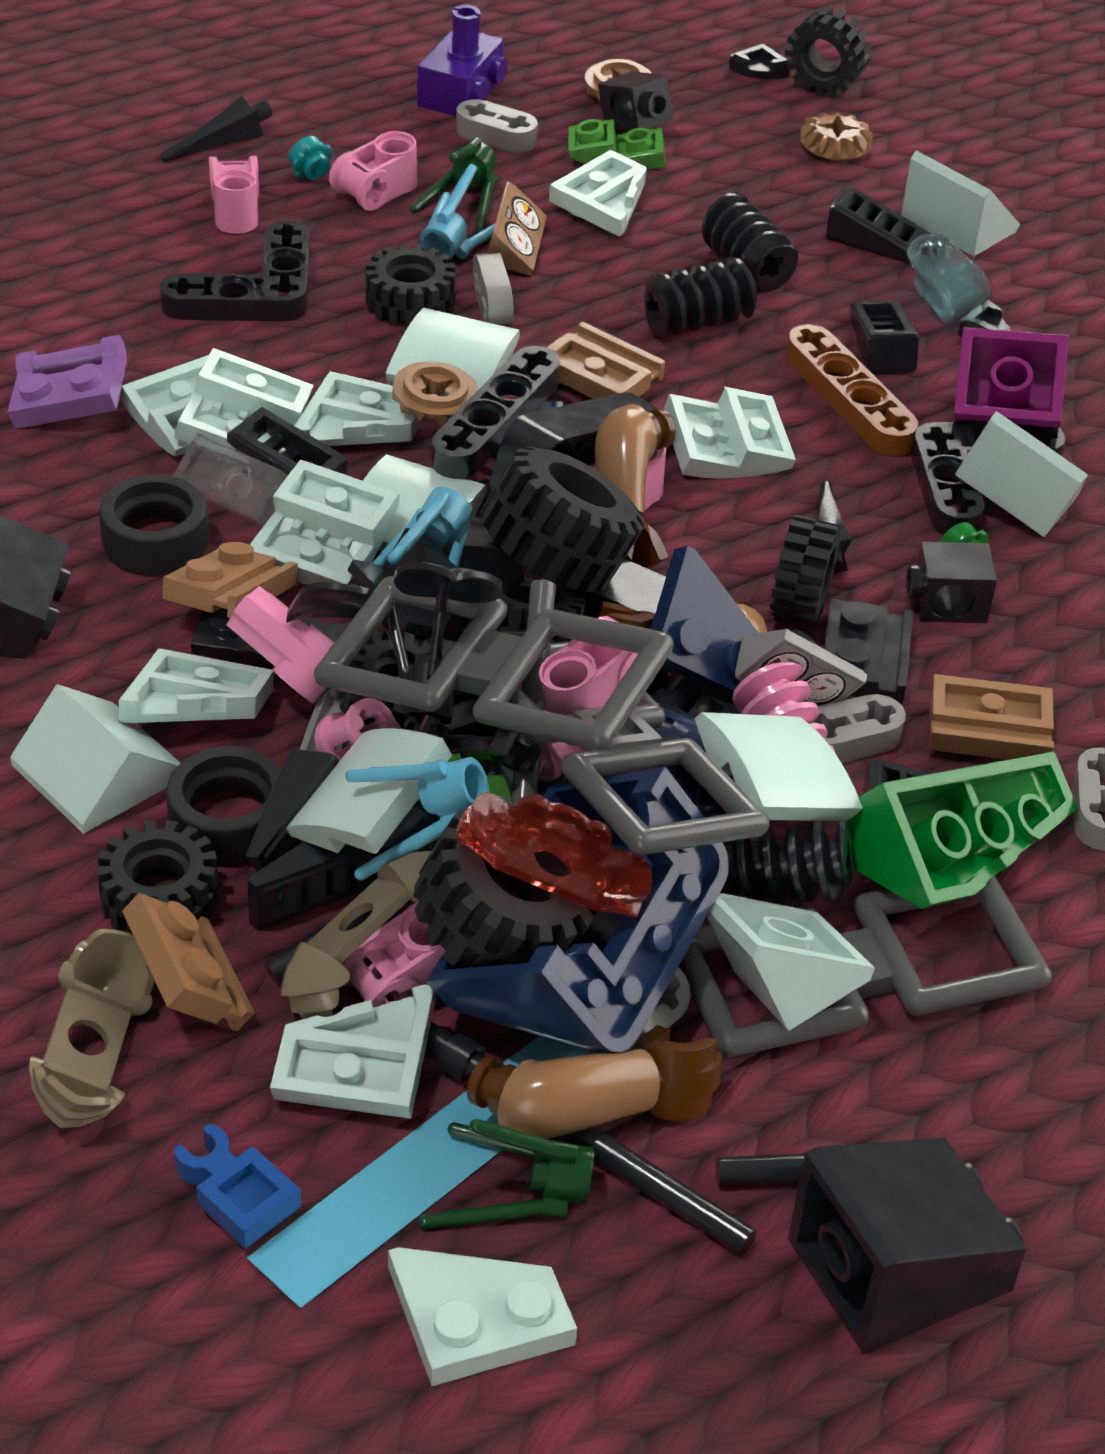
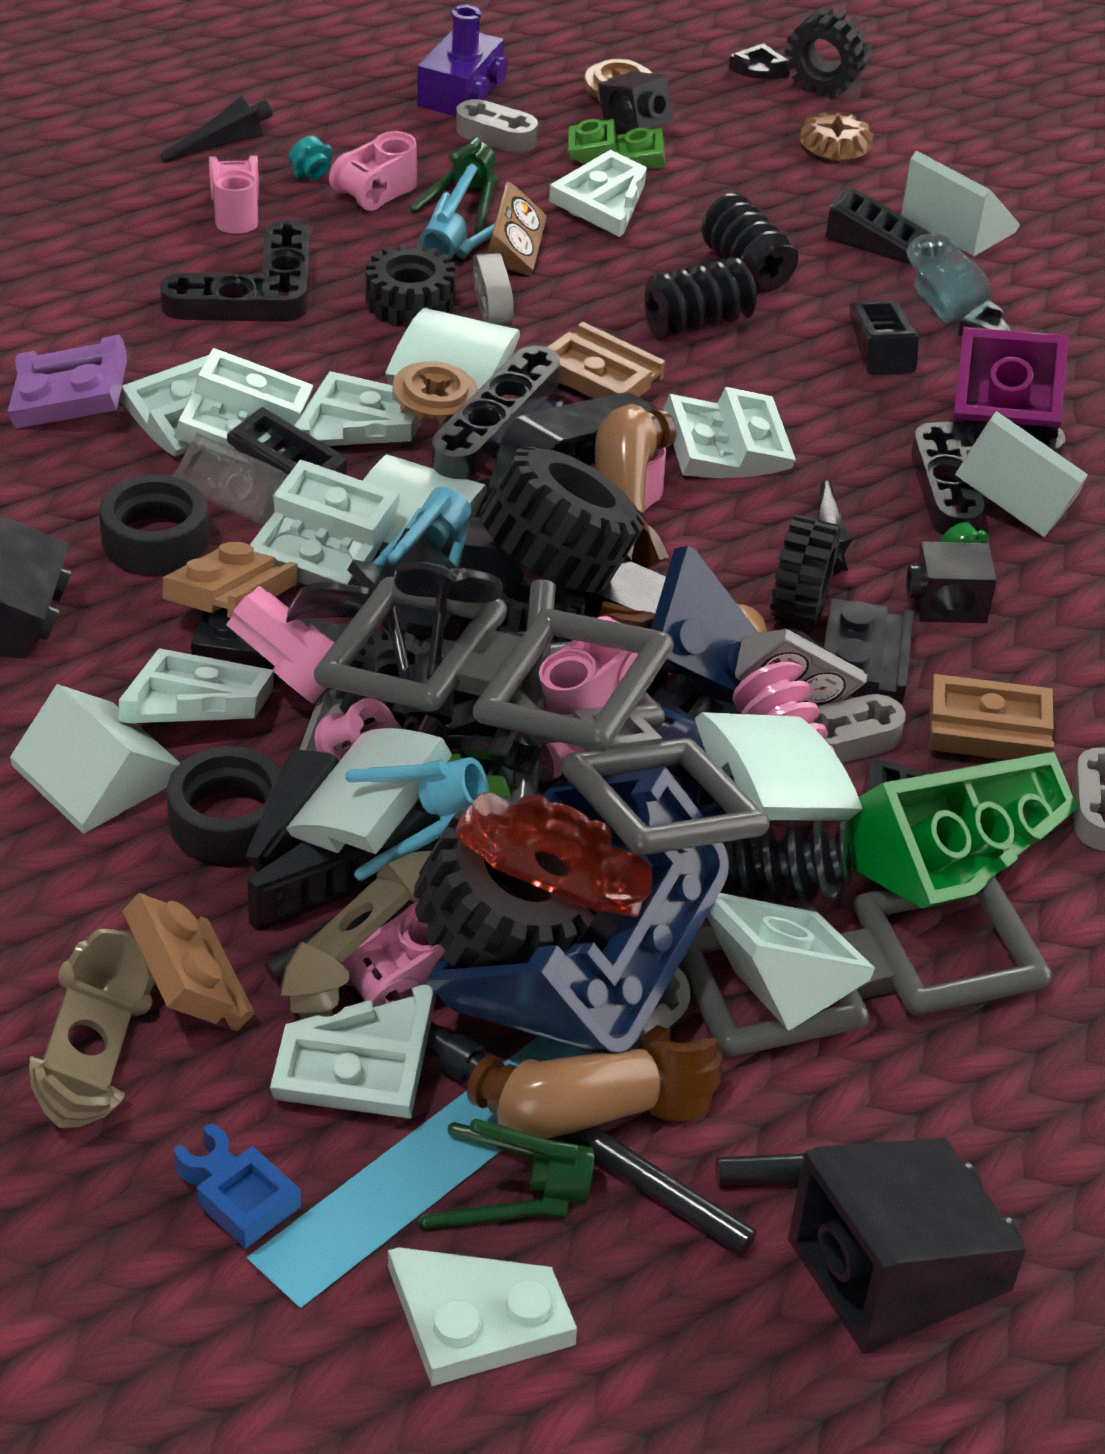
(157, 854): black tyre -> none
(884, 425): dark orange beam -> none

